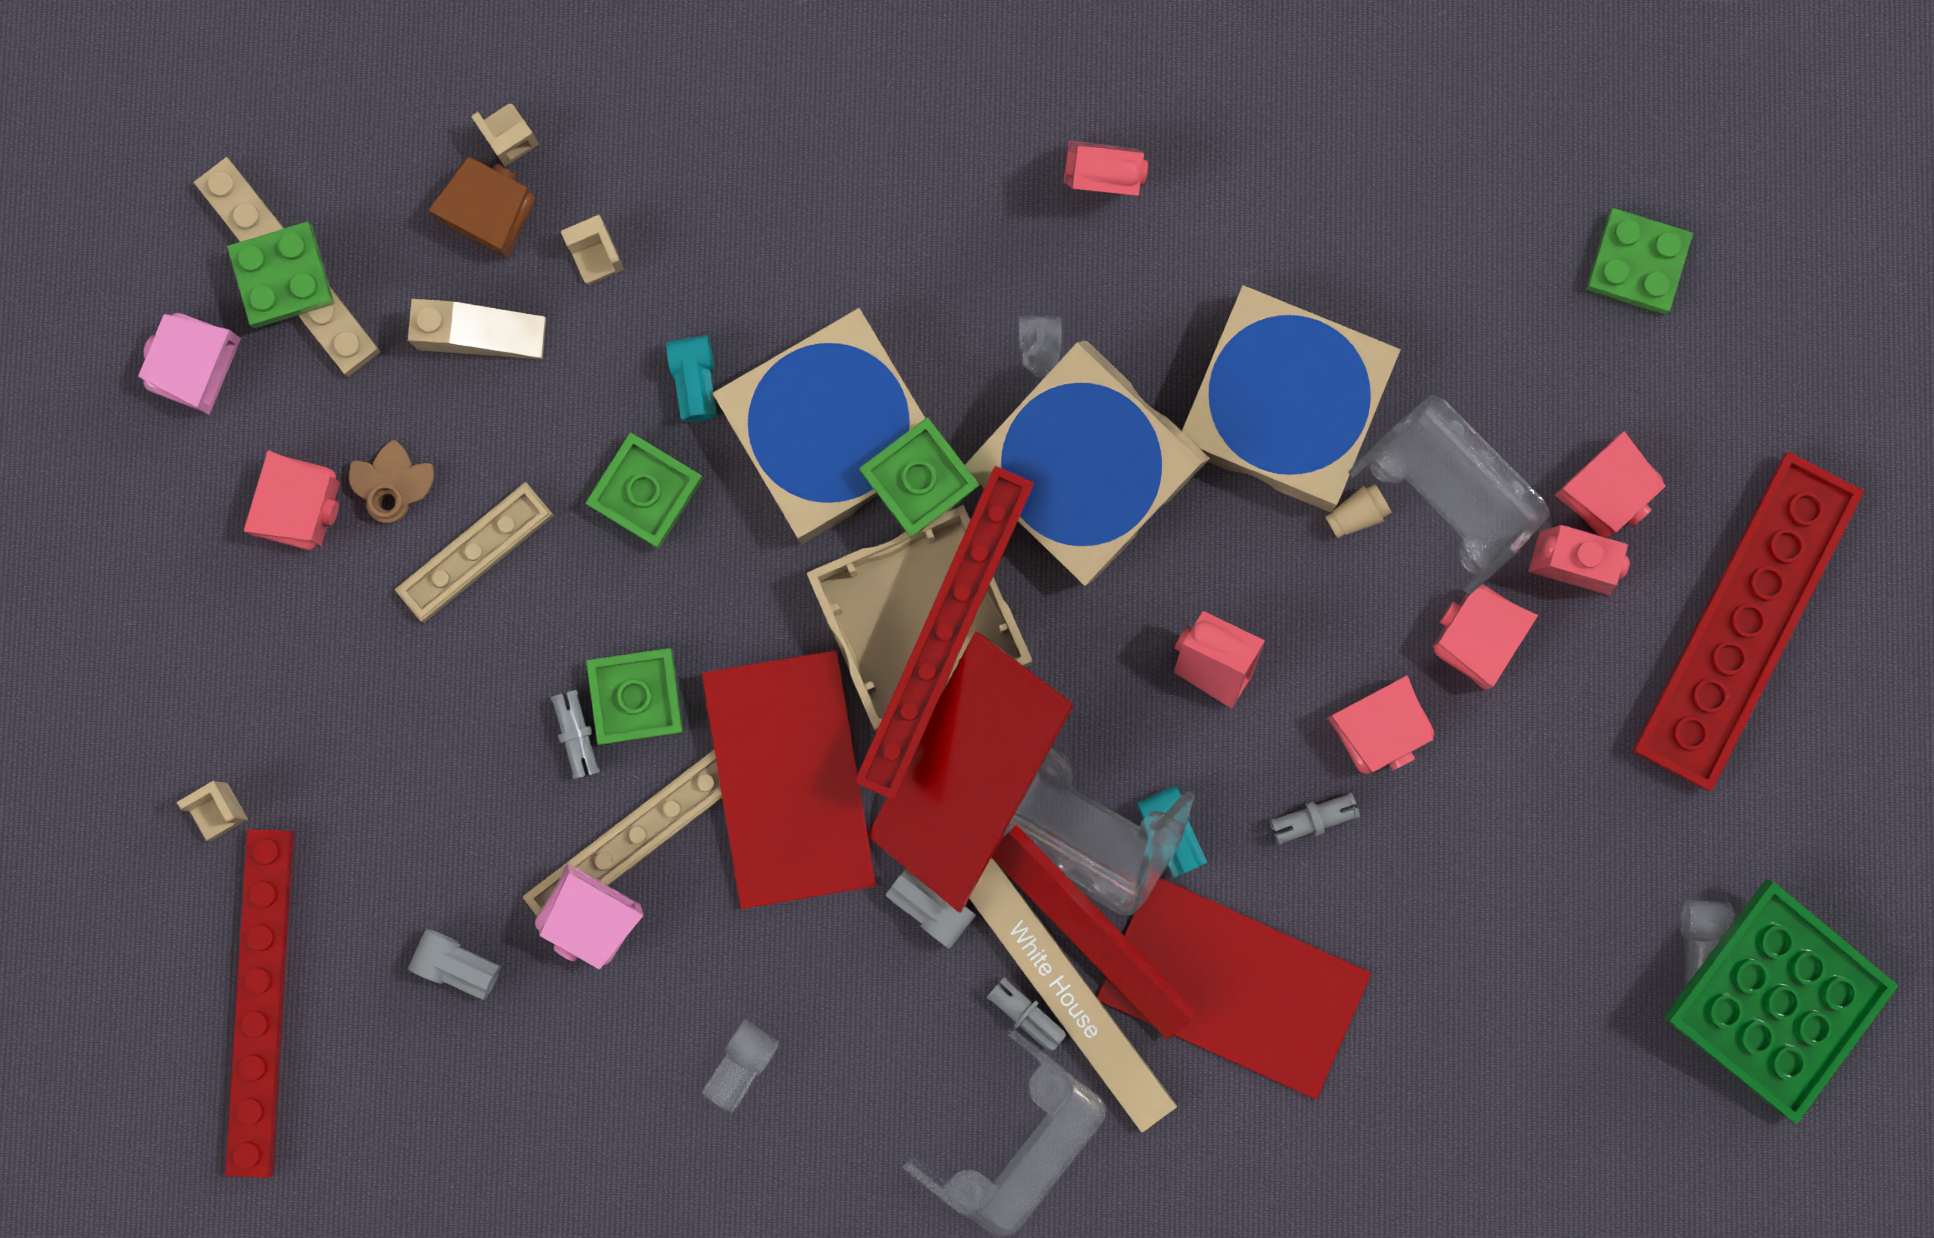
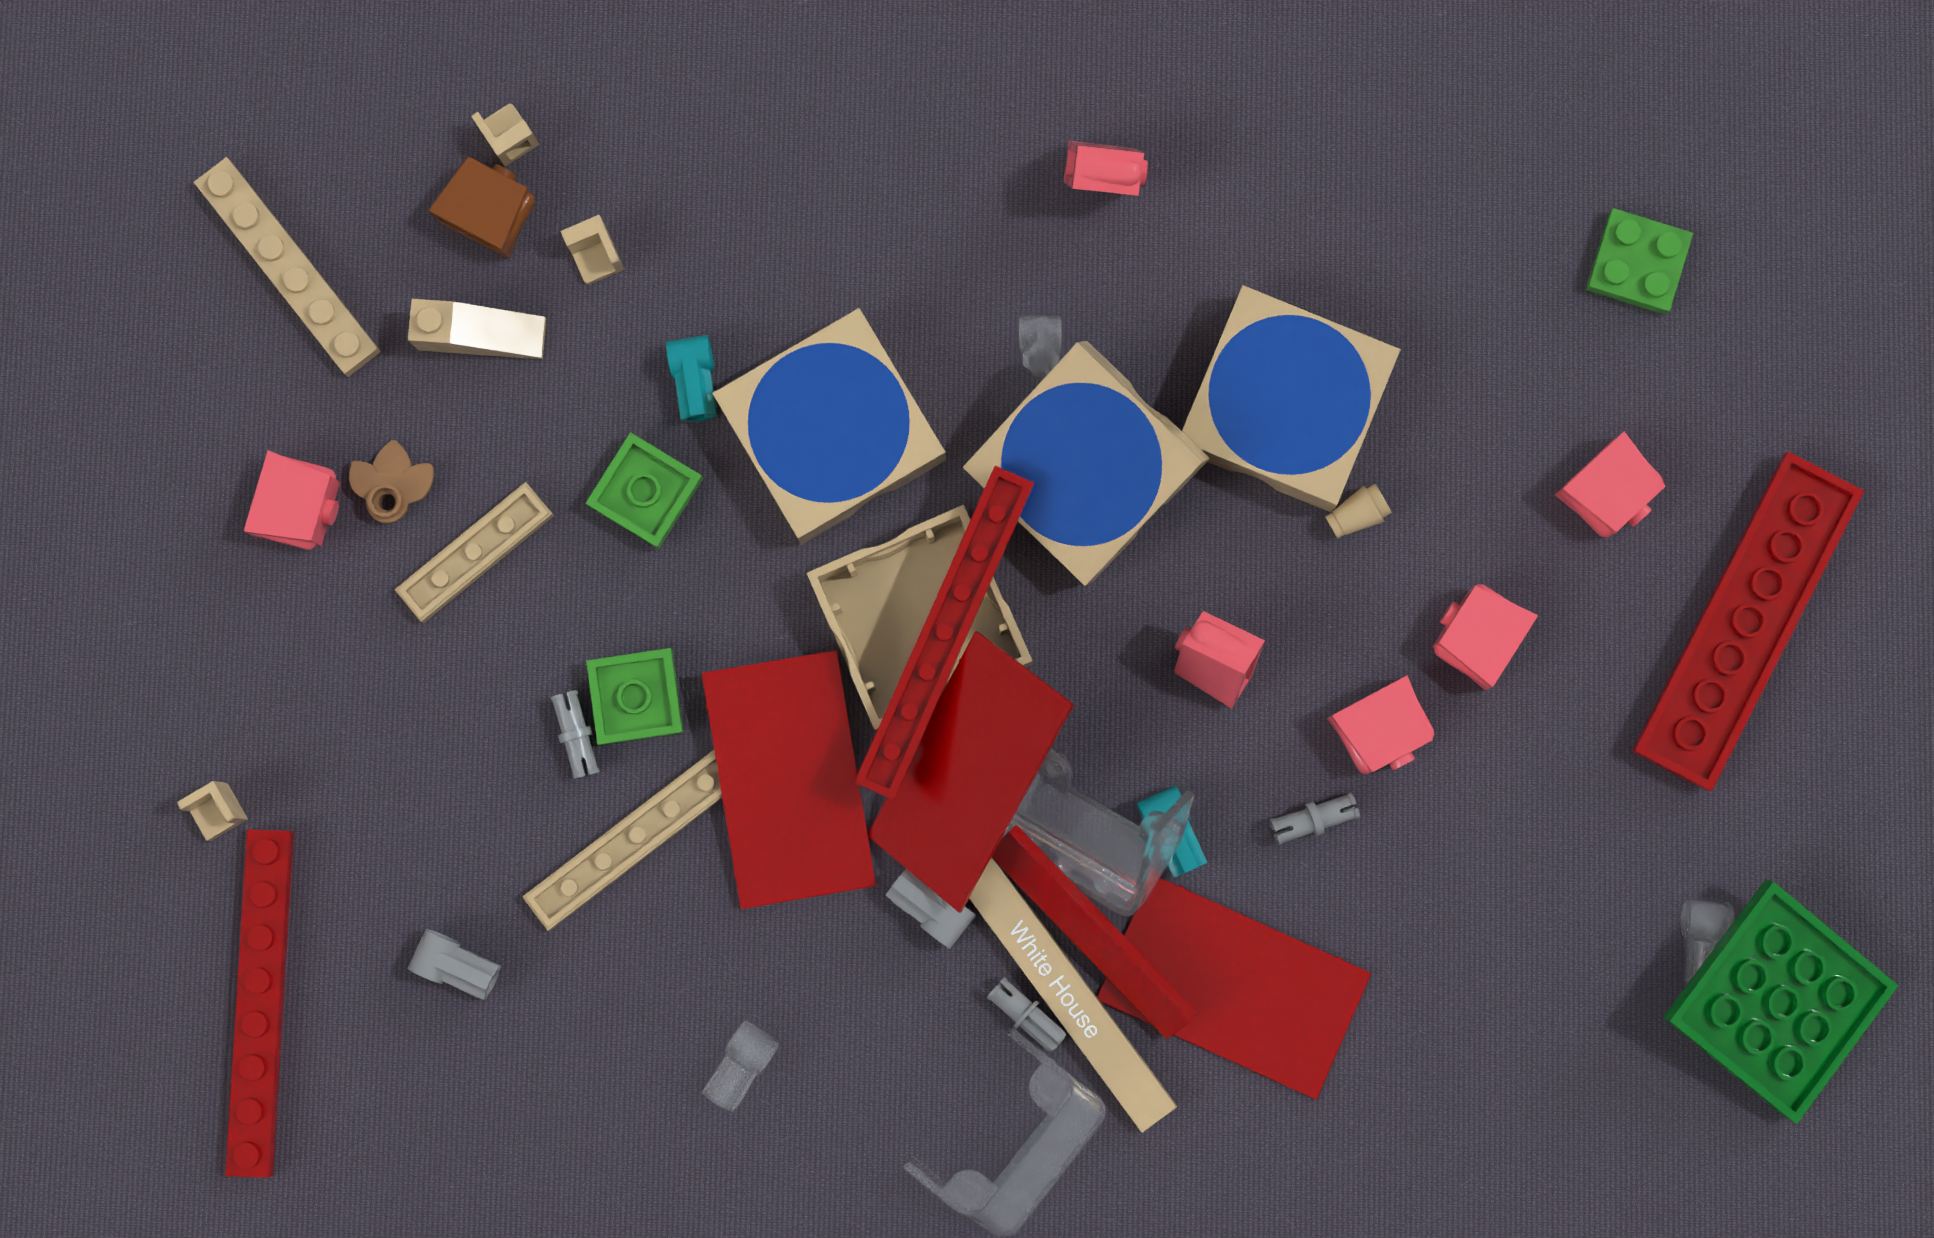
(188, 360): bright pink torso -> none
(280, 275): bright green plate -> none
(586, 918): bright pink torso -> none
(919, 477): bright green plate -> none
(1462, 482): clear windscreen -> none
(1580, 559): coral torso -> none

